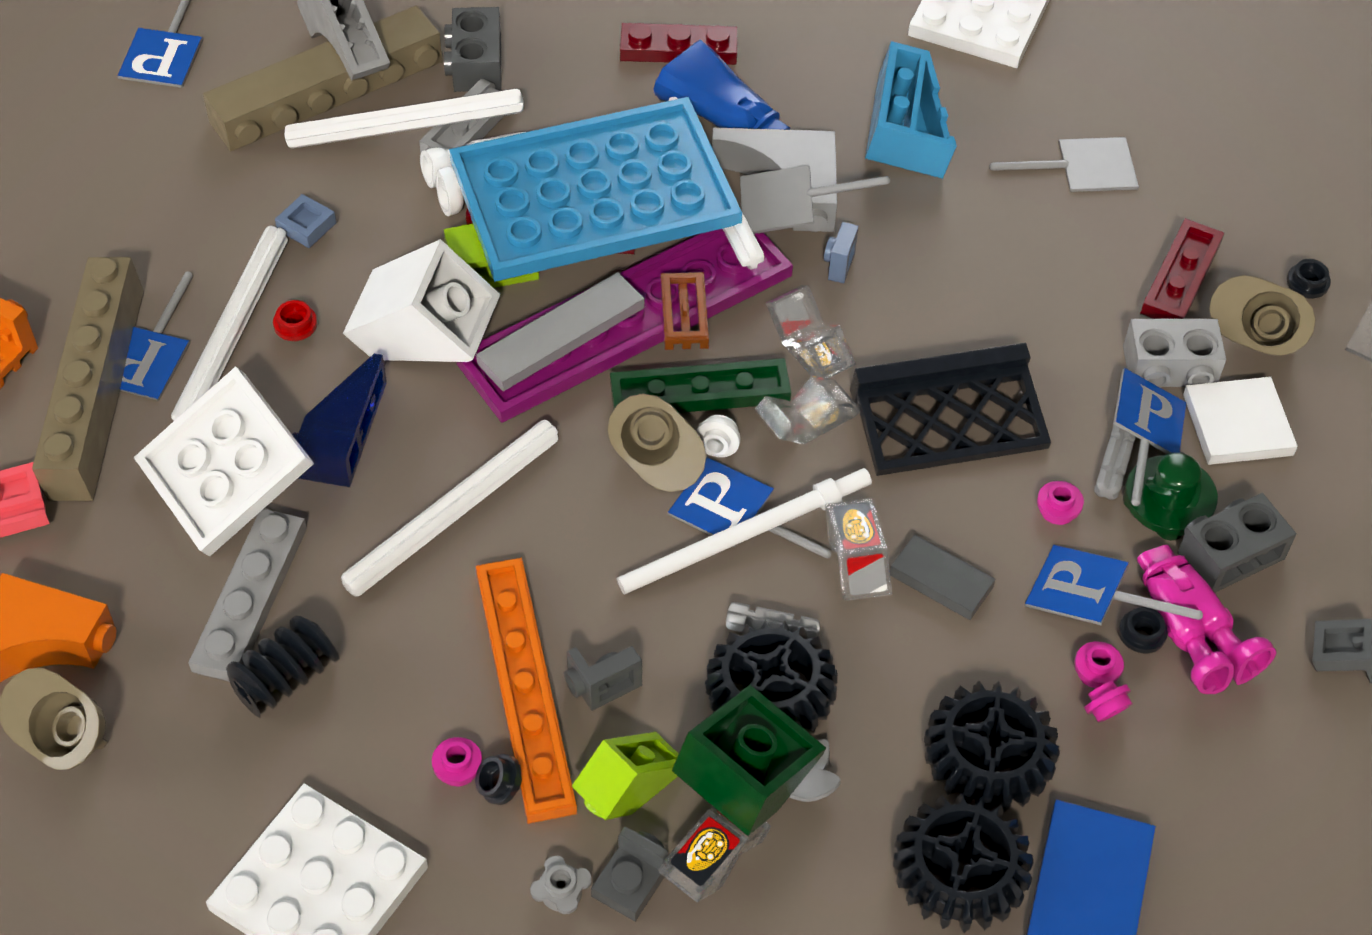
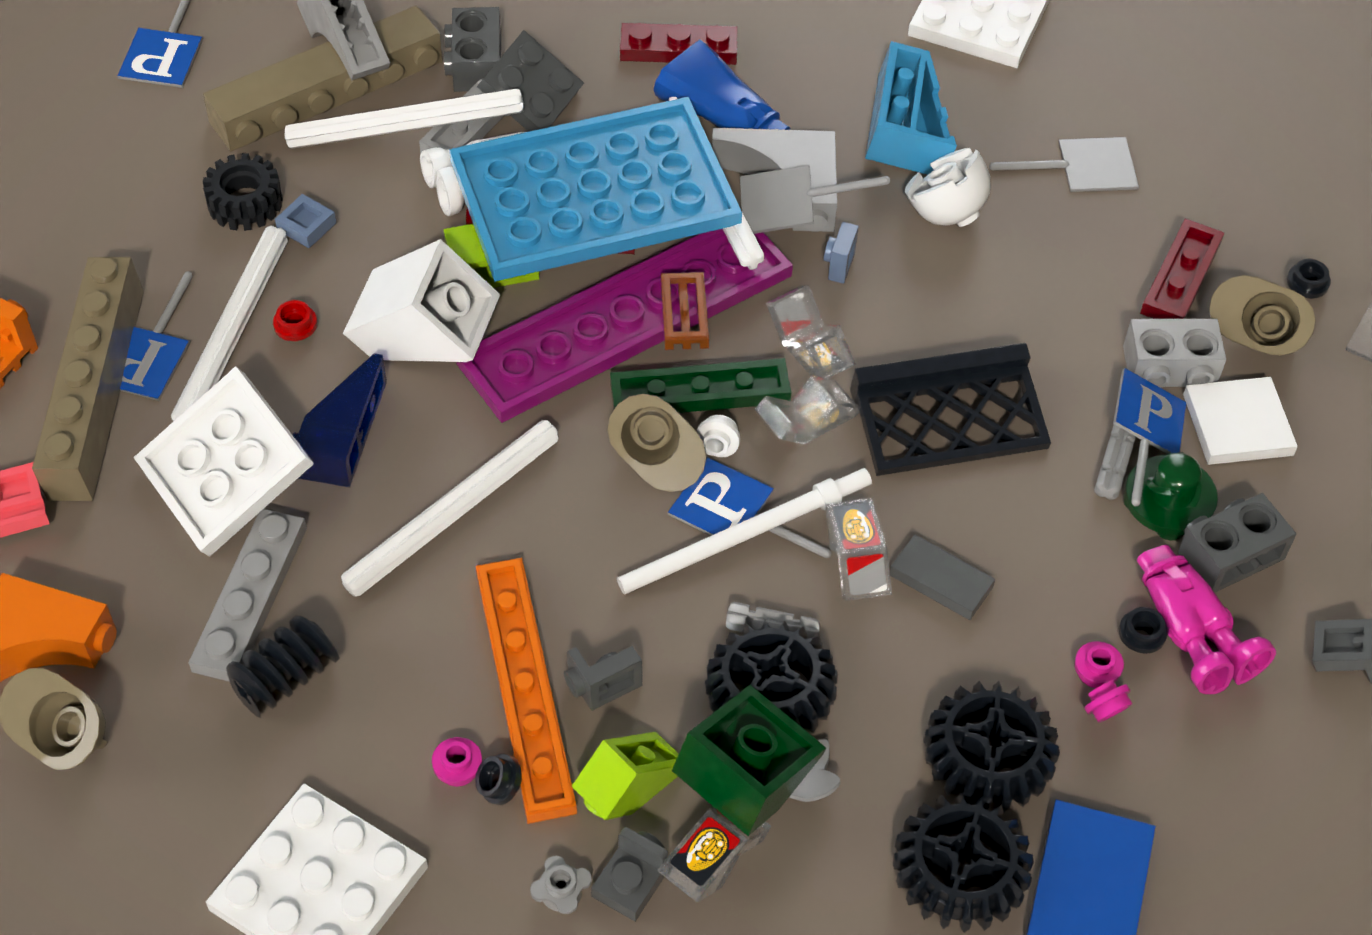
(239, 175): none -> black tyre
(539, 76): none -> dark grey plate
(560, 331): light grey tile -> none
(952, 190): none -> white cylinder
(1058, 511): dark pink plate -> none
(1085, 585): blue piece -> none

